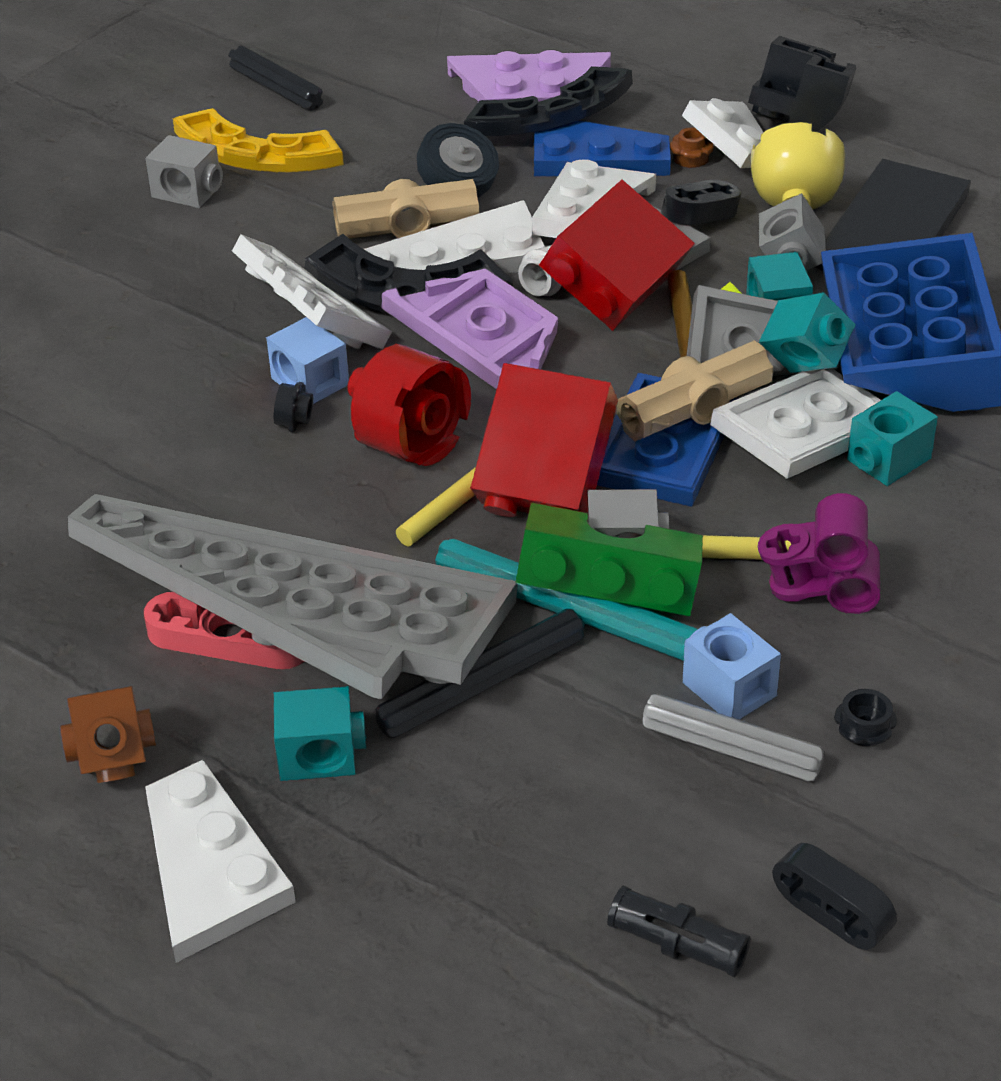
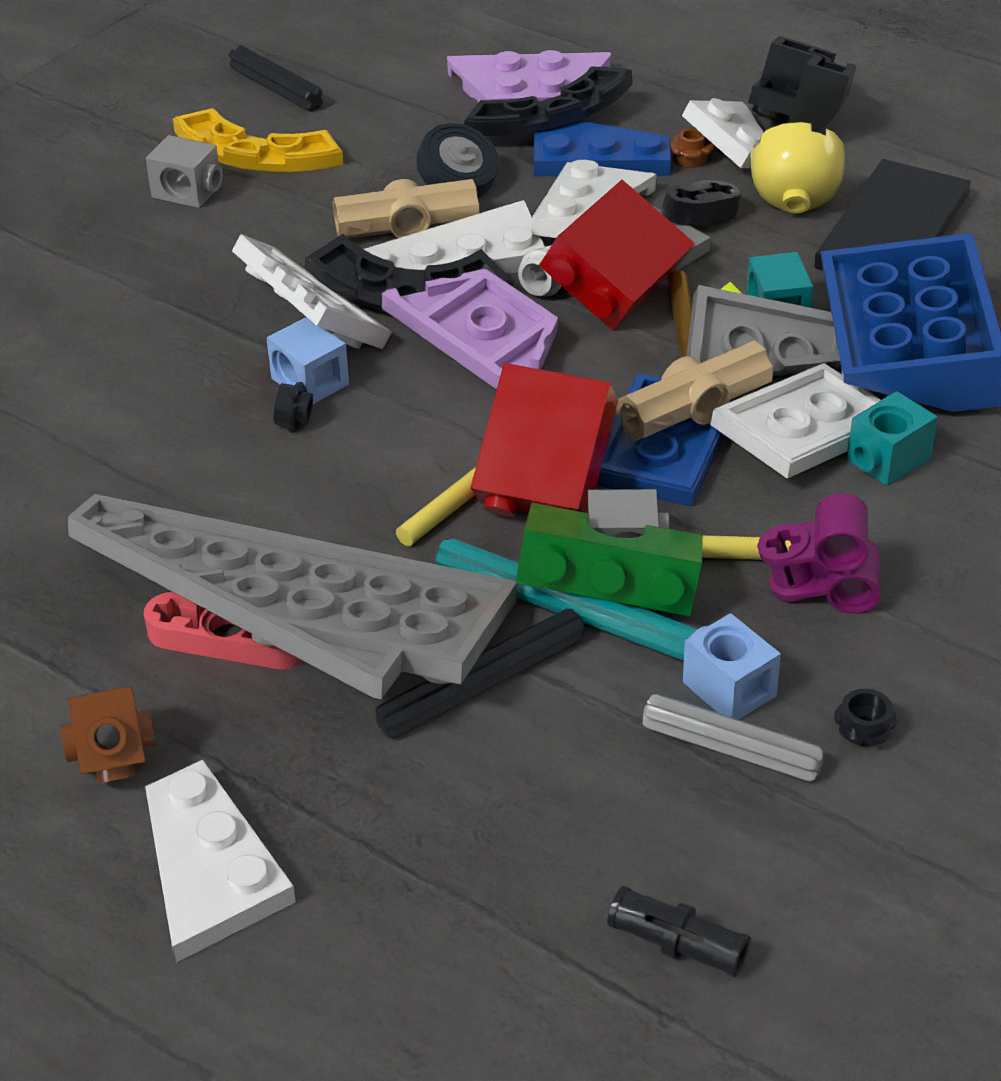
(316, 733): teal brick -> none
(409, 404): red brick -> none
(792, 228): light grey brick -> none
(807, 333): teal brick -> none
(834, 896): black beam -> none

